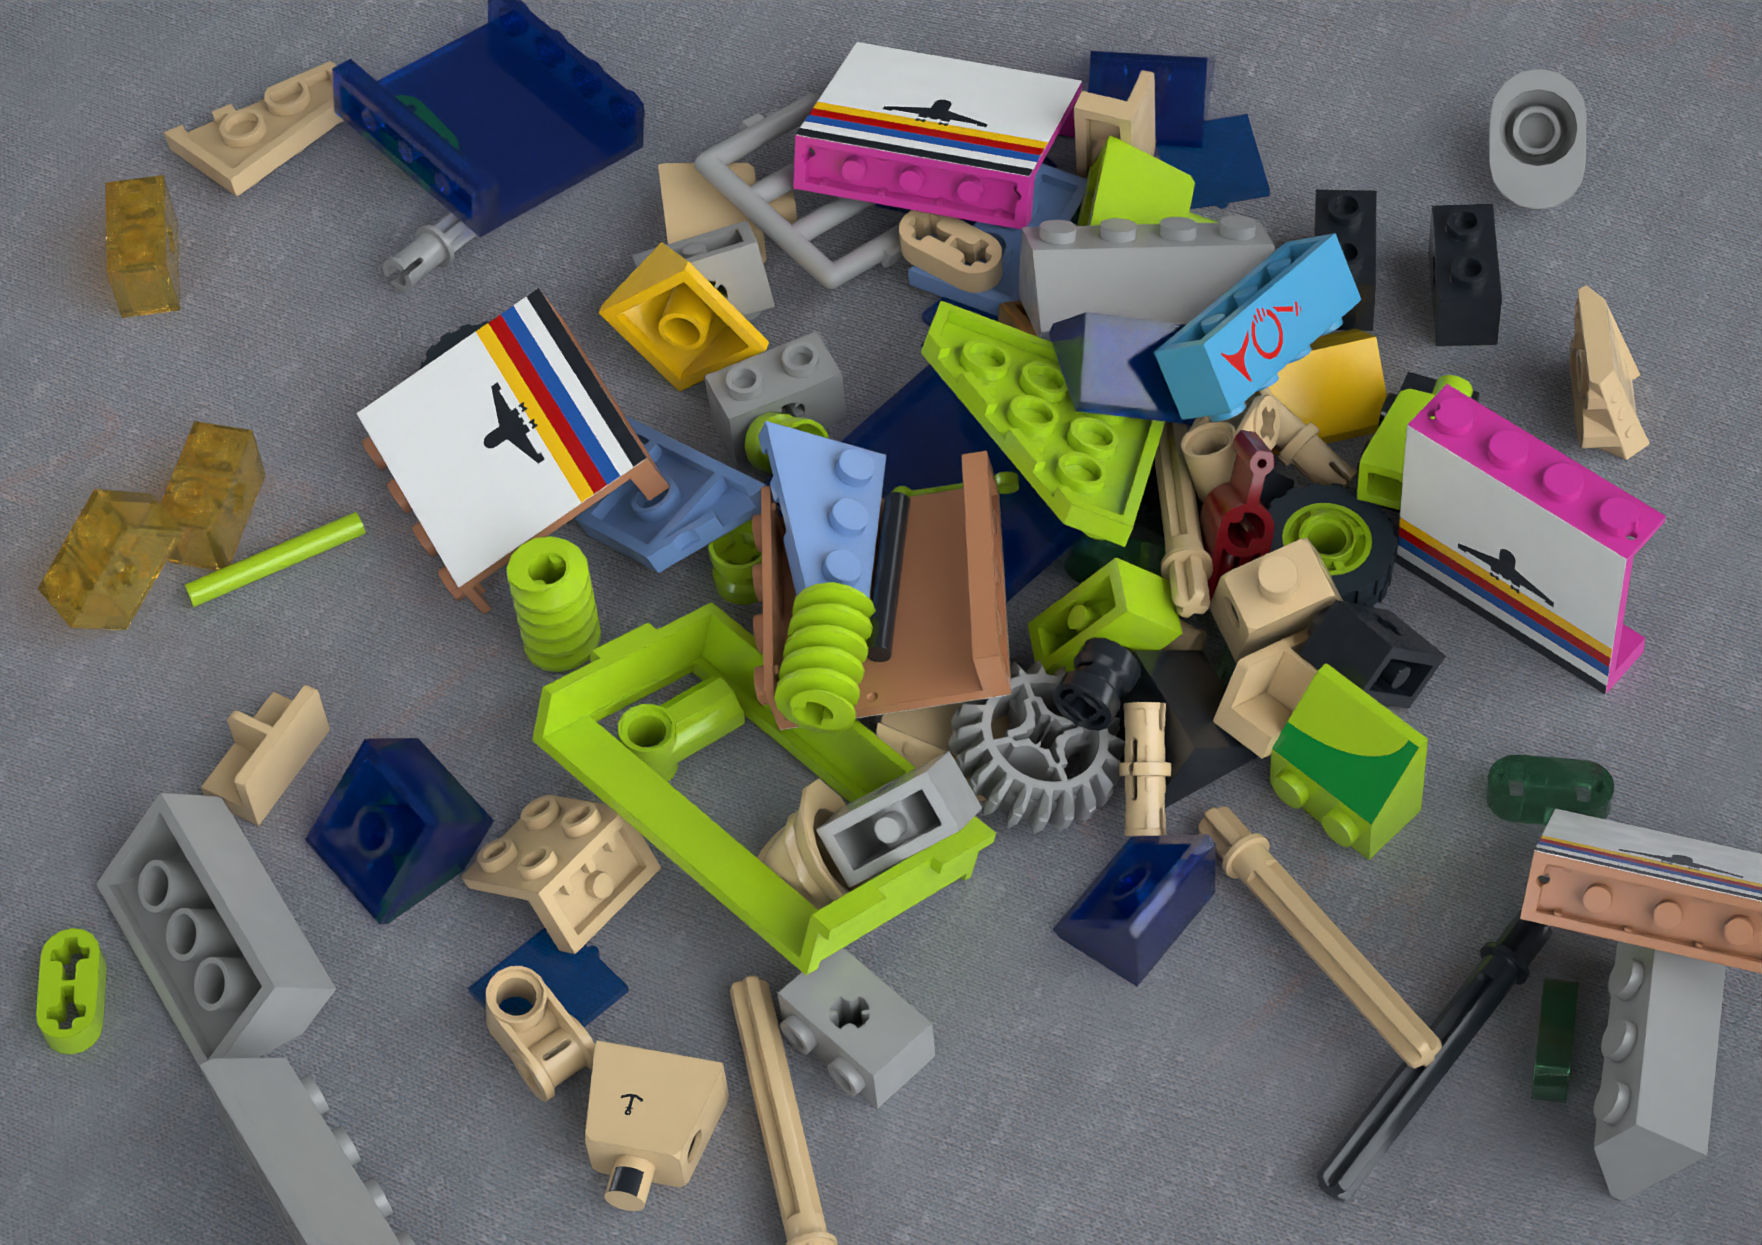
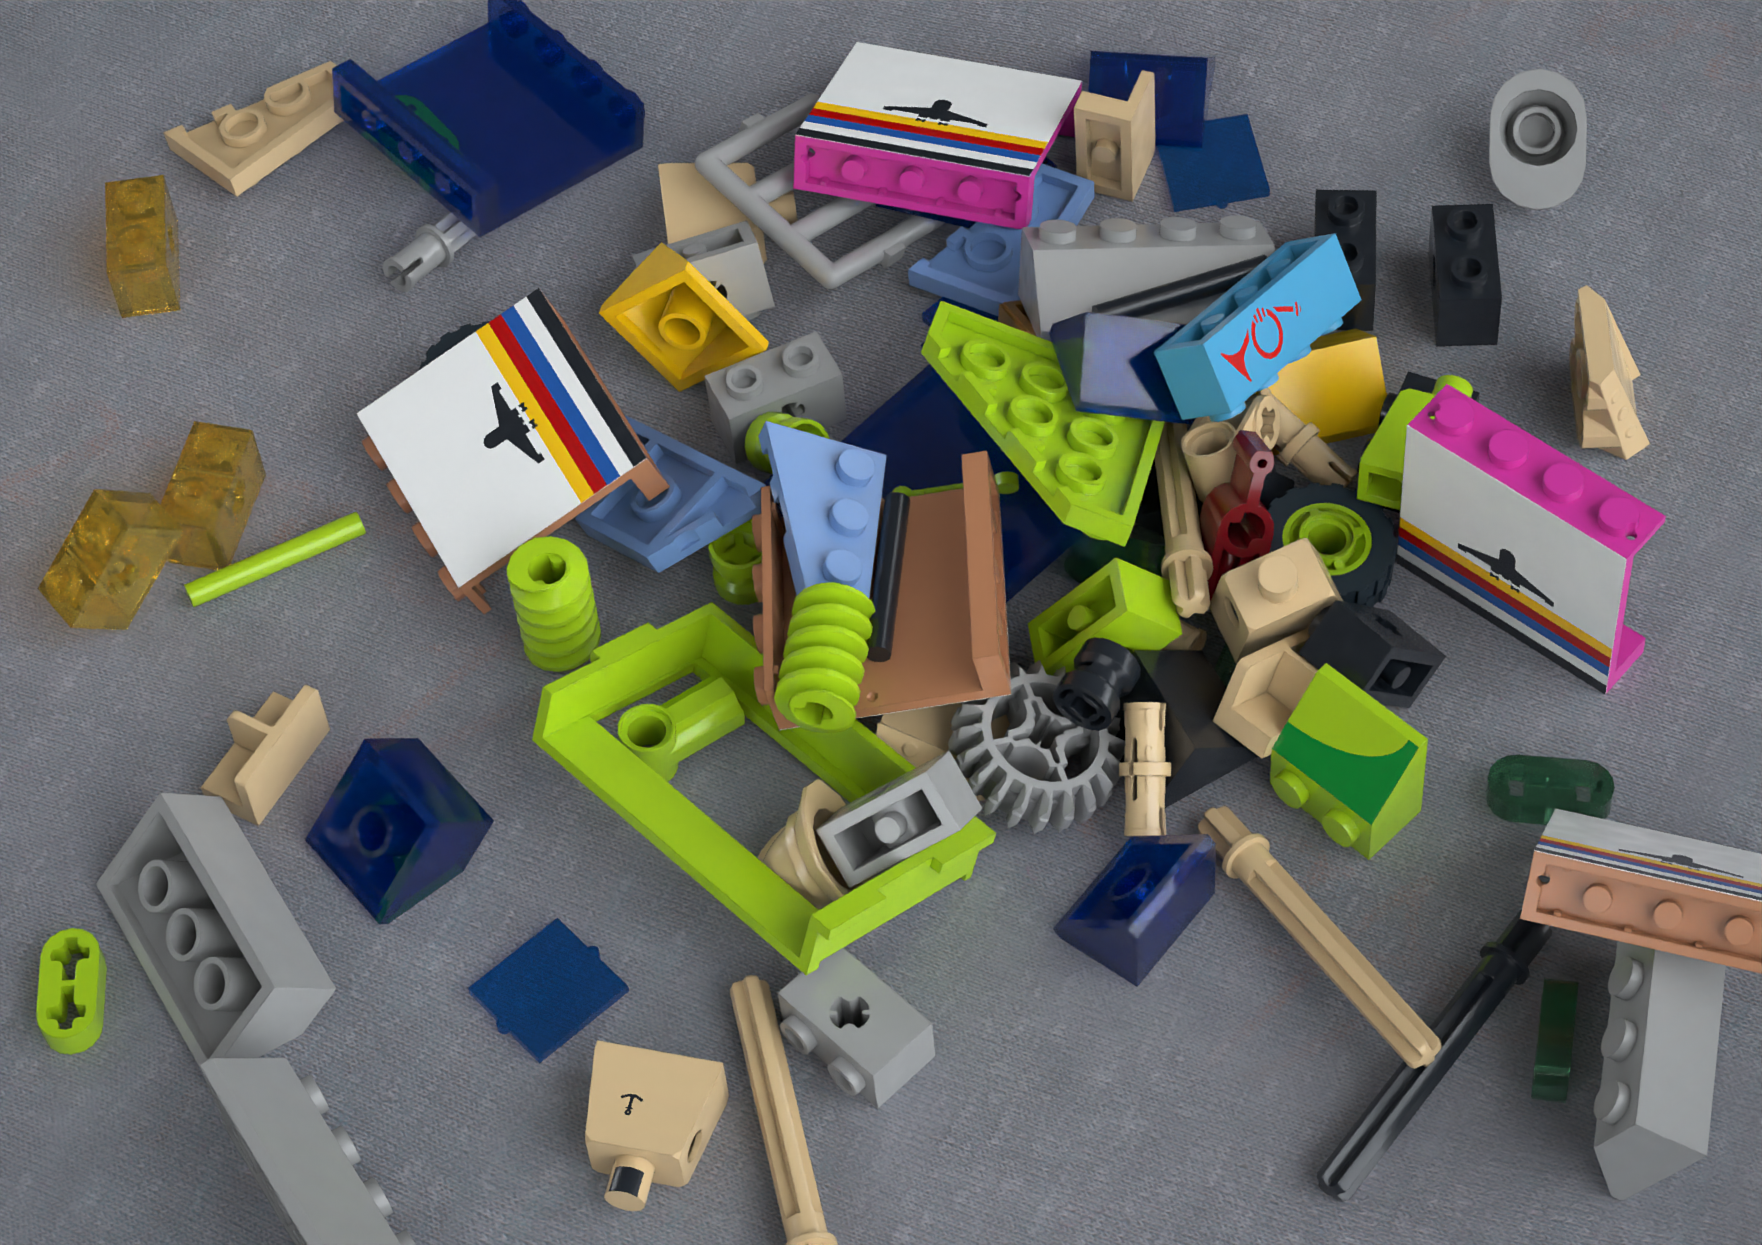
(543, 1043): tan piece -> none
(570, 863): tan bracket -> none
(947, 254): tan beam -> none
(1135, 188): lime torso -> none
(1179, 291): none -> black bar

